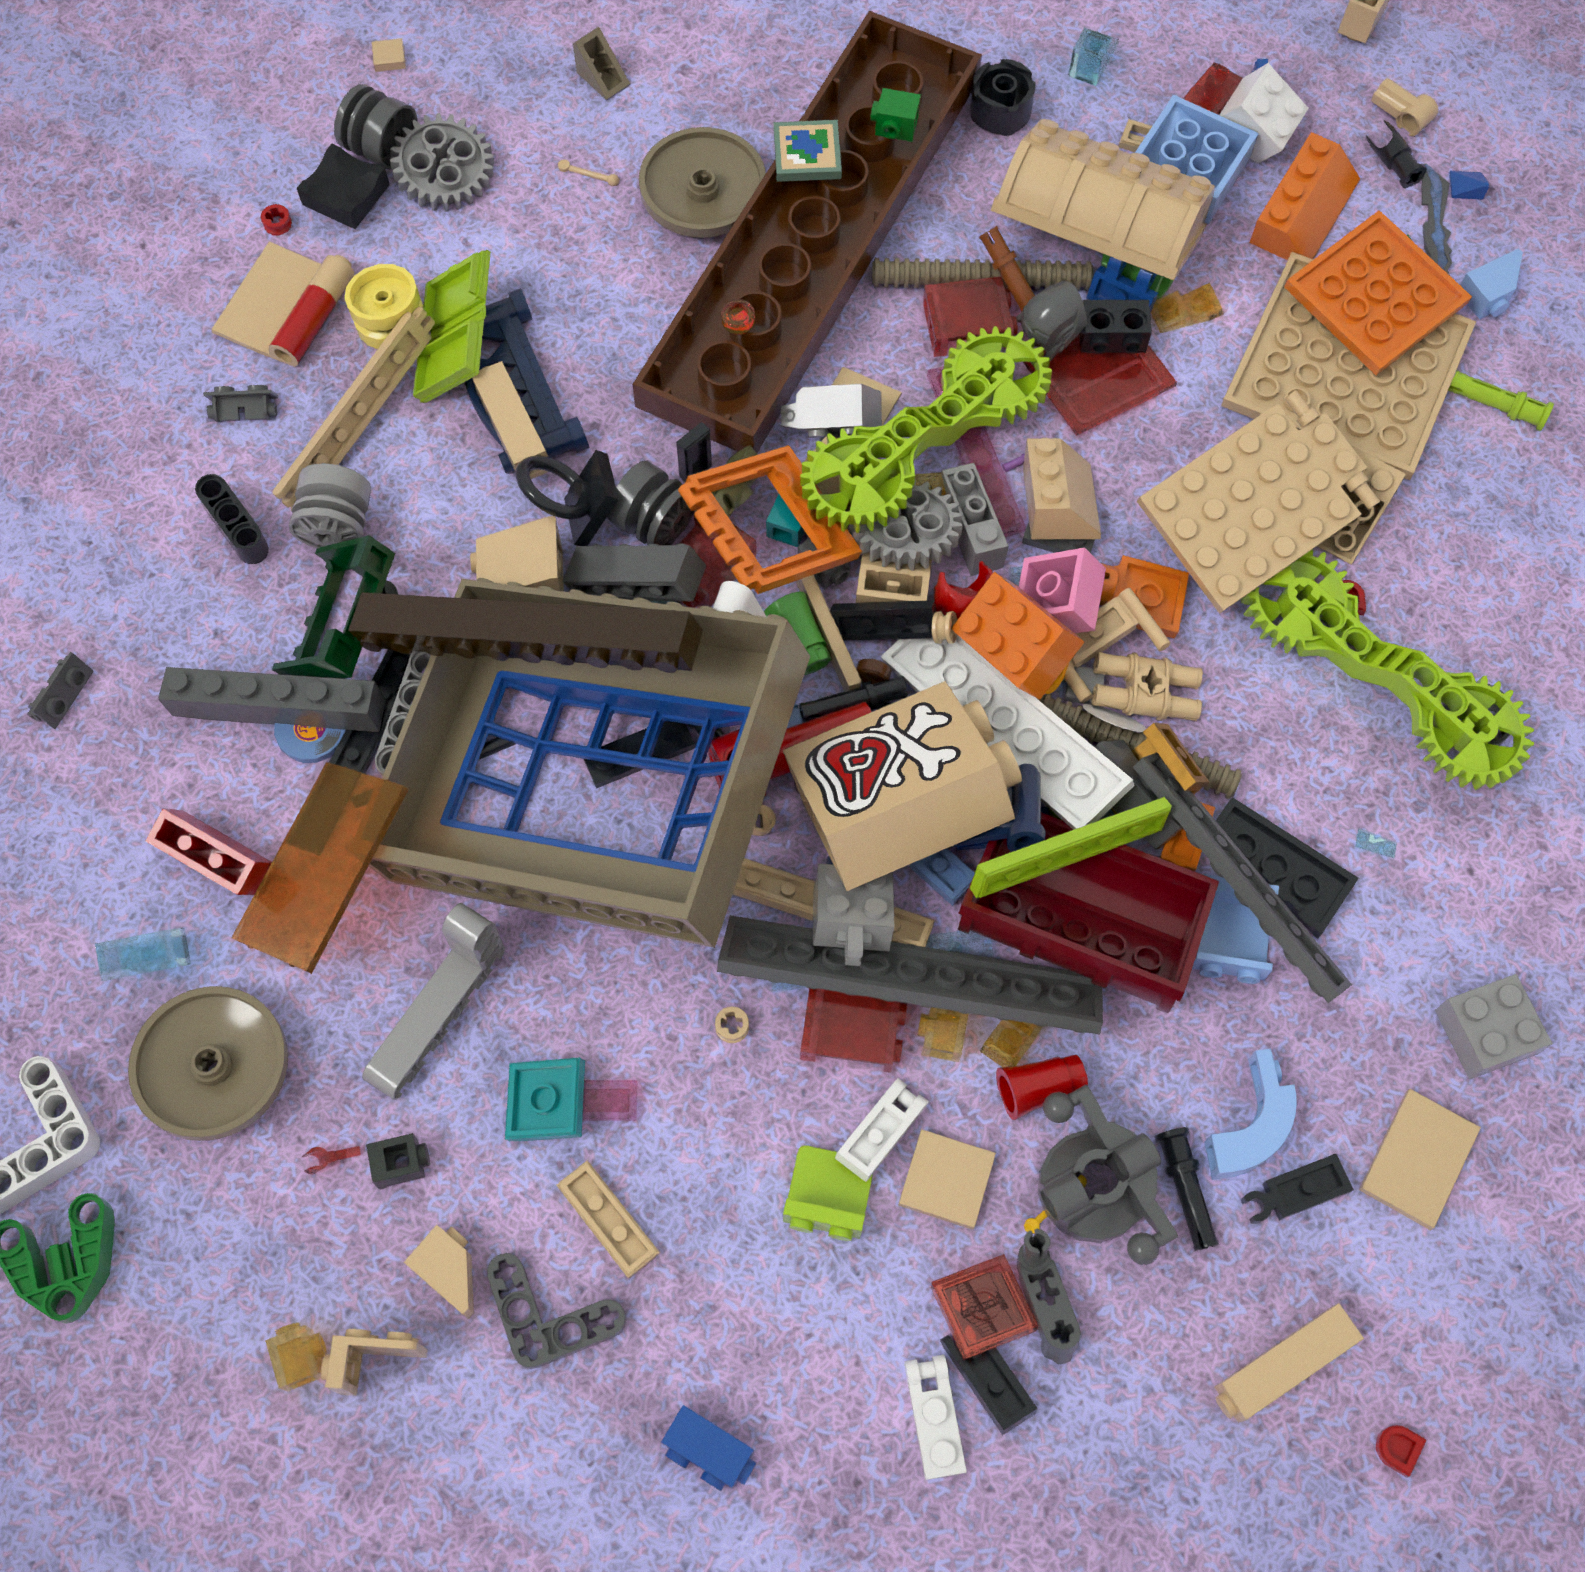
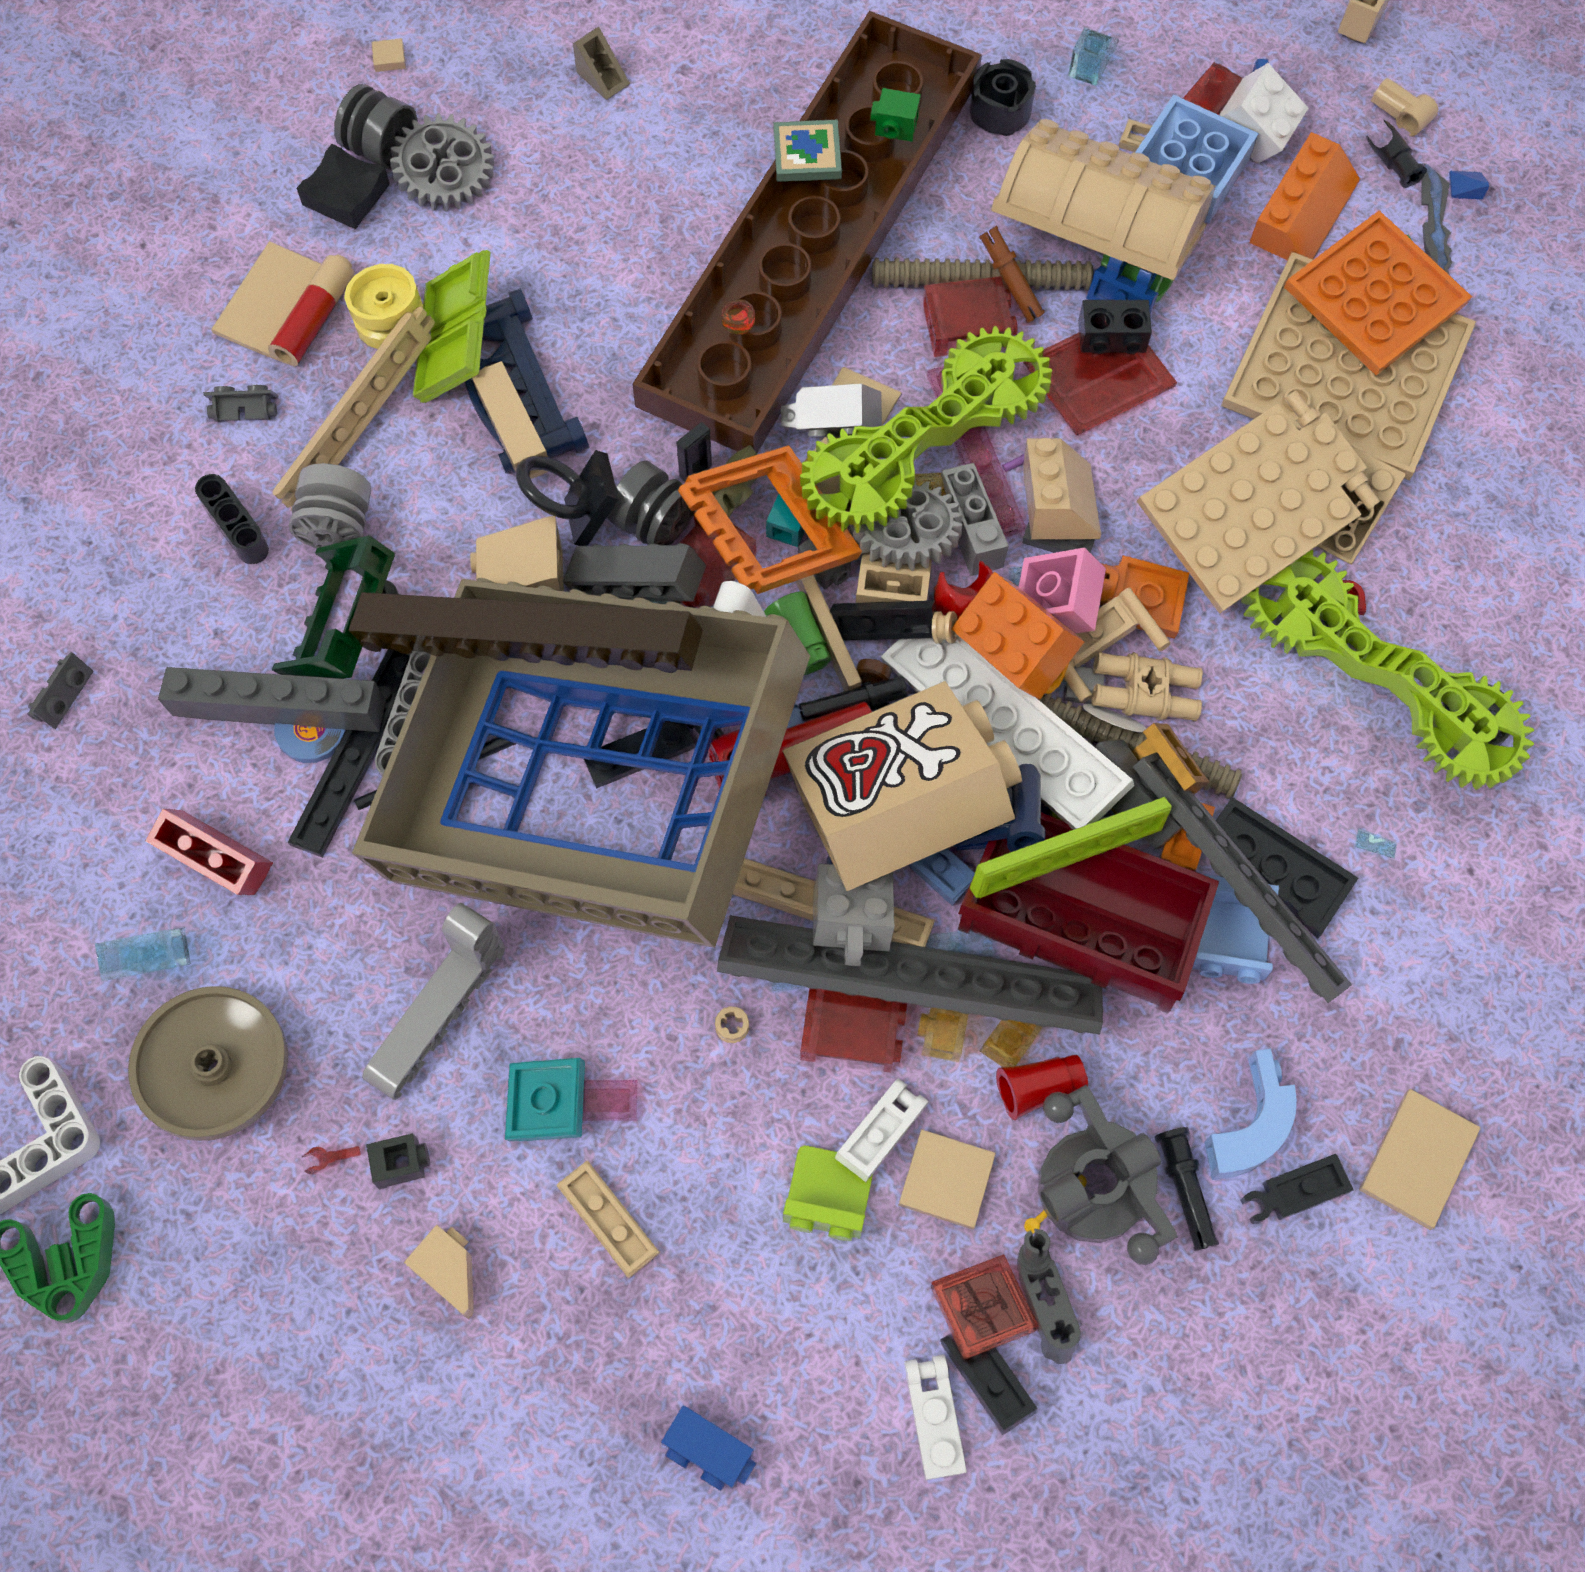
(274, 211): red bush -> none
(296, 1355): clear yellow brick -> none
(319, 865): clear orange piece -> none
(343, 1364): tan bracket -> none
(547, 1332): dark grey beam -> none
(564, 165): tan hinge -> none
(699, 180): dark tan dish -> none
(767, 821): tan hinge -> none
(1054, 317): dark grey helmet -> none
(1189, 309): clear yellow slope -> none
(1287, 1364): tan brick -> none
(1399, 1448): red tile -> none
(1493, 284): light blue slope -> none
(1493, 1026): light grey brick -> none
(1516, 405): lime pin -> none

